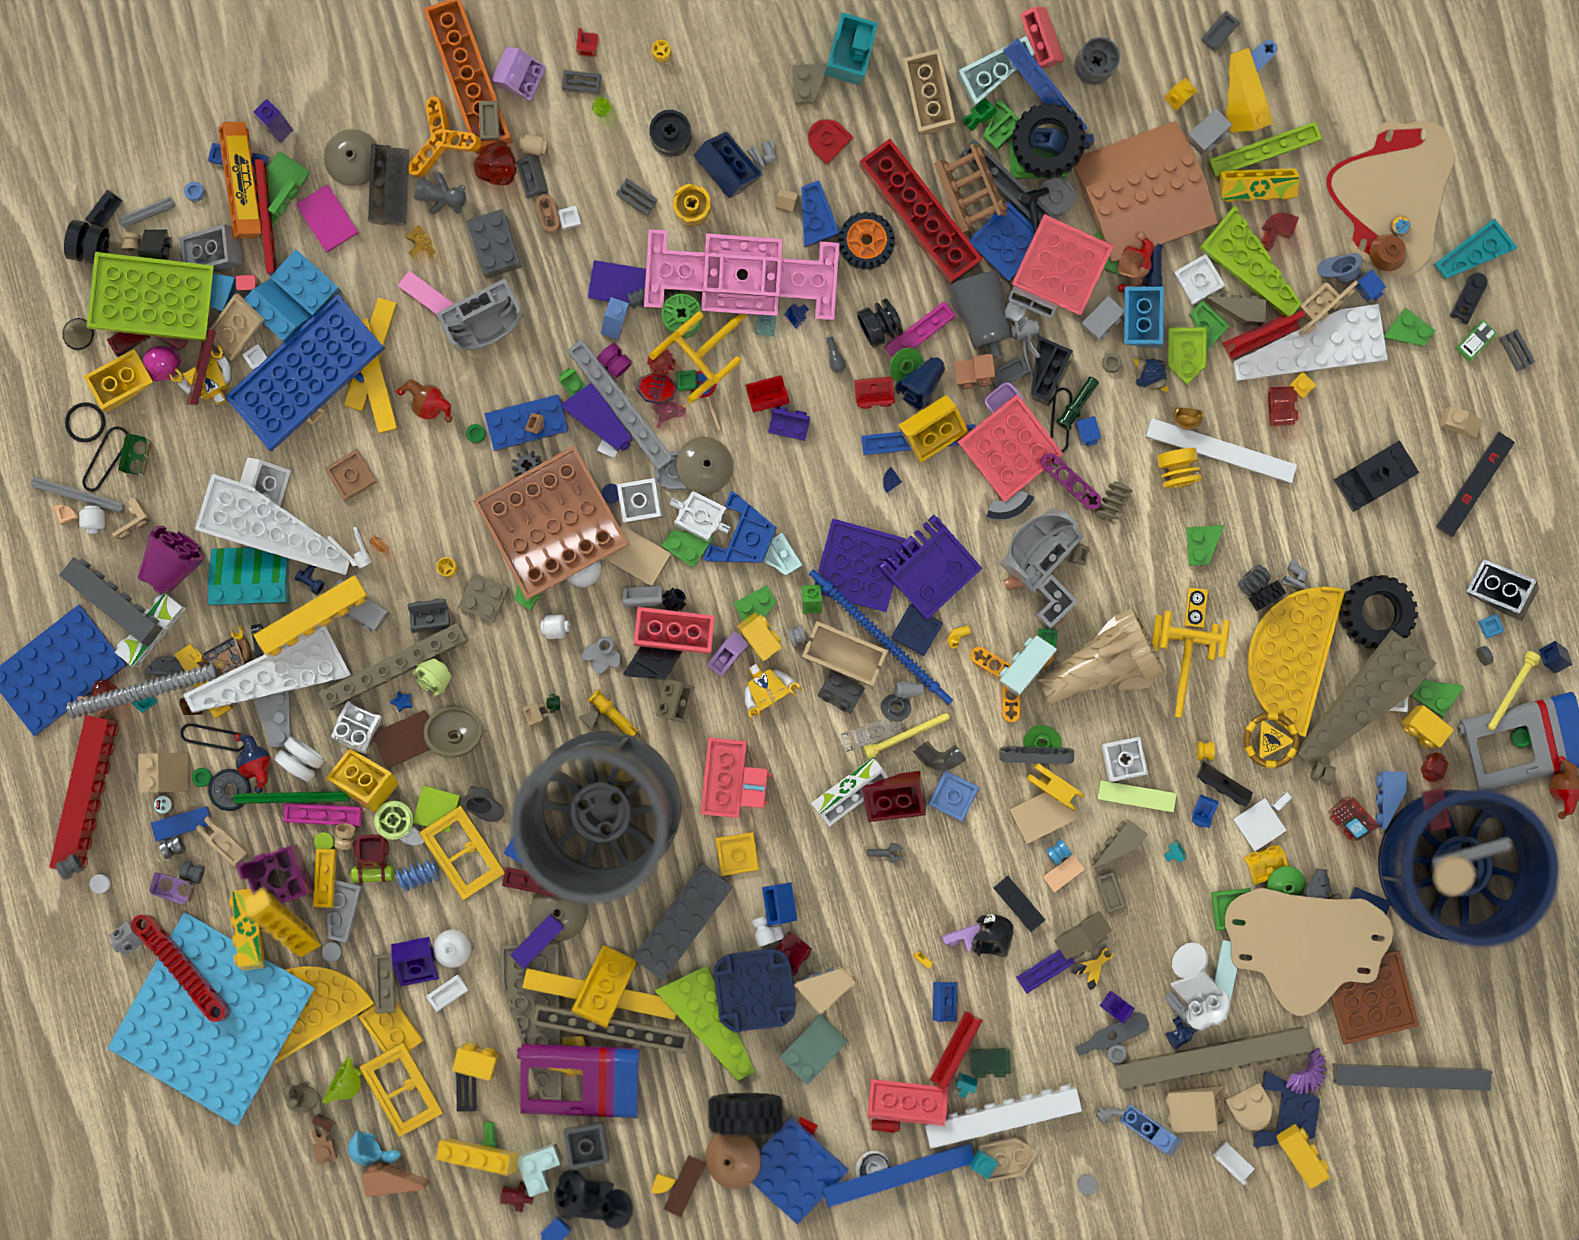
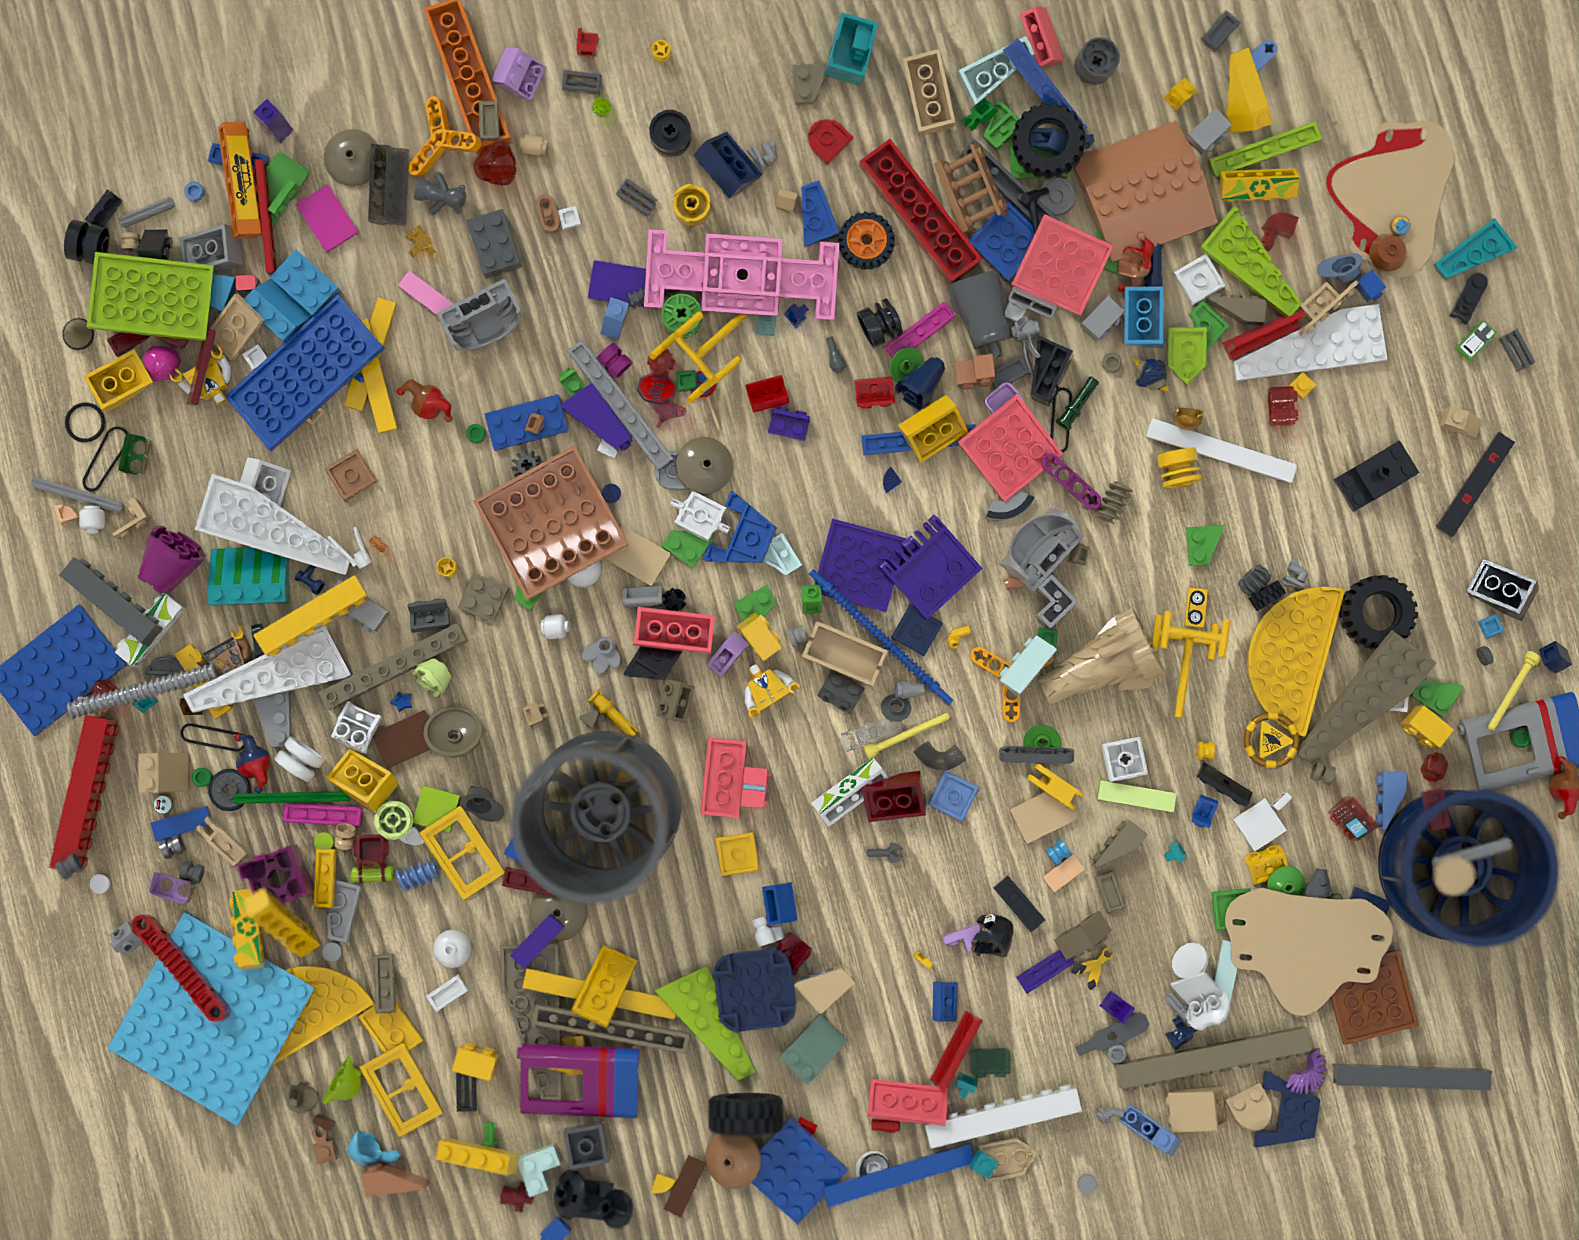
(414, 961): dark purple slope -> none
(532, 176): dark grey slope -> none
(553, 703): dark green plate -> none
(640, 500): white brick -> none
(682, 922): dark grey brick -> none
(1088, 431): blue brick -> none
(1233, 1162): white panel -> none
(1303, 1155): yellow brick -> none
(1409, 329): bright green wing -> none

